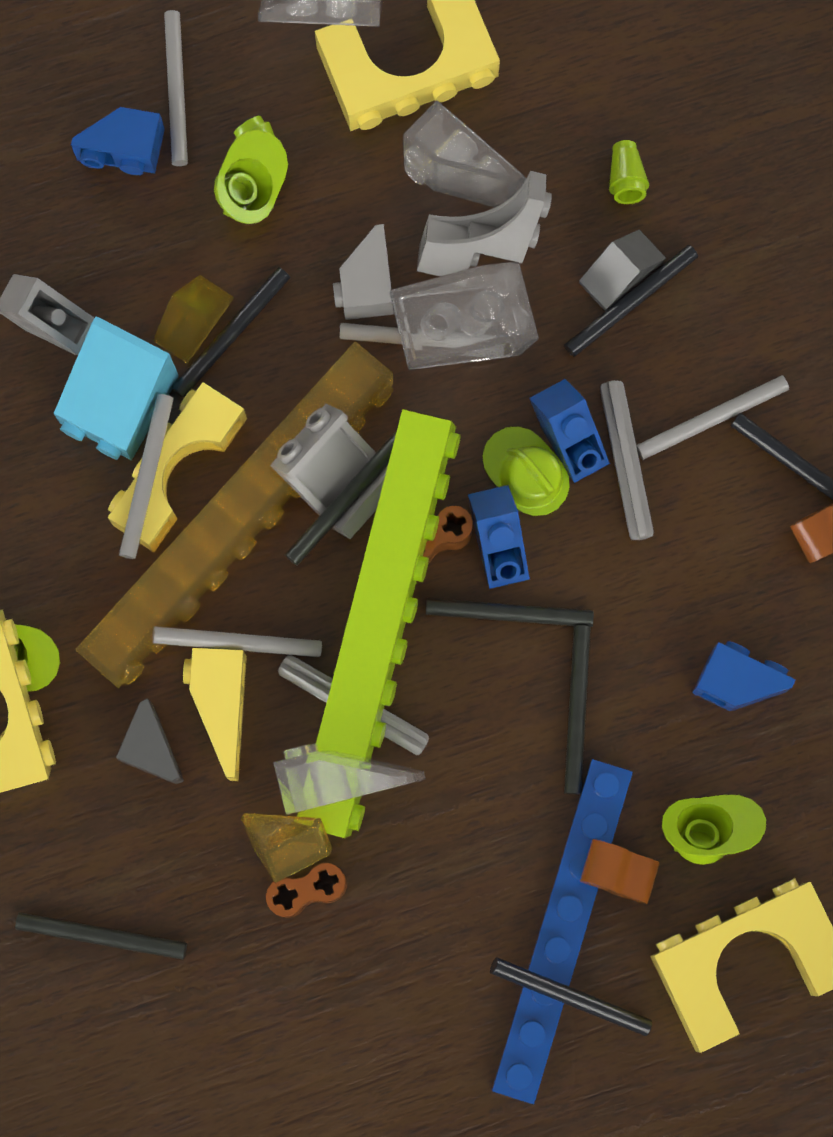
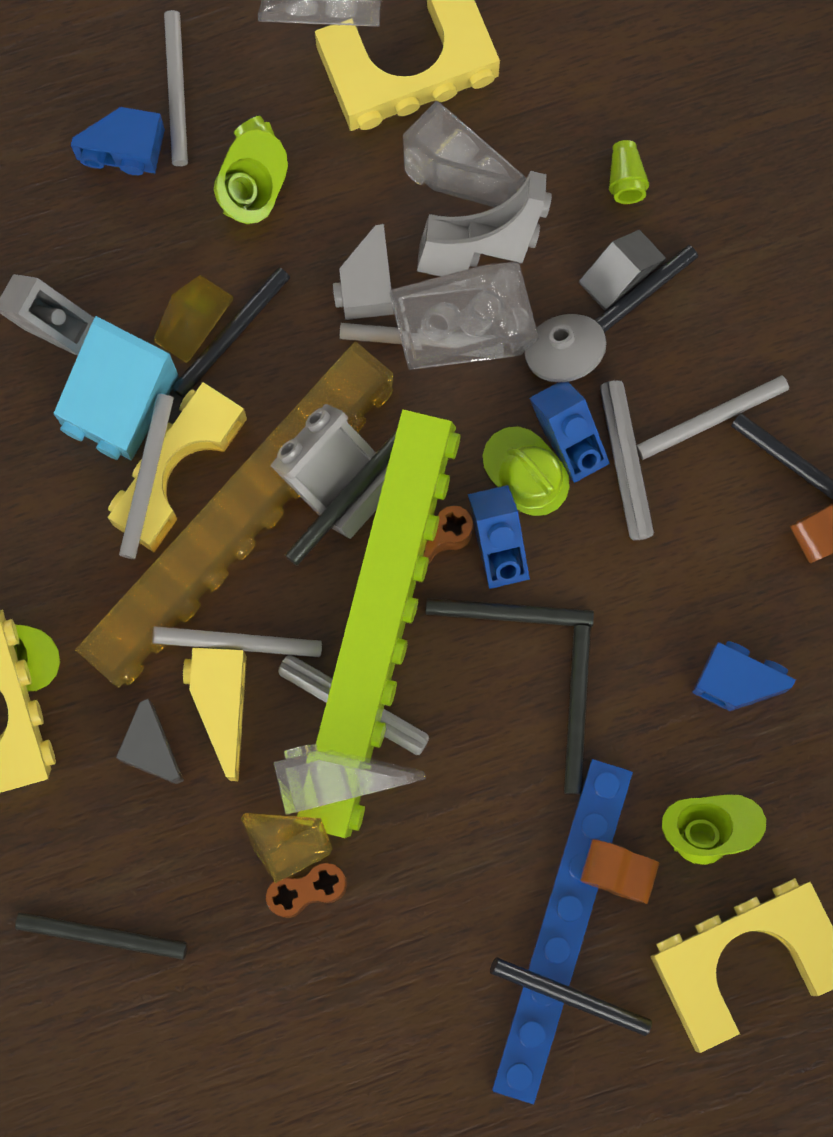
(566, 348): none -> light grey dish

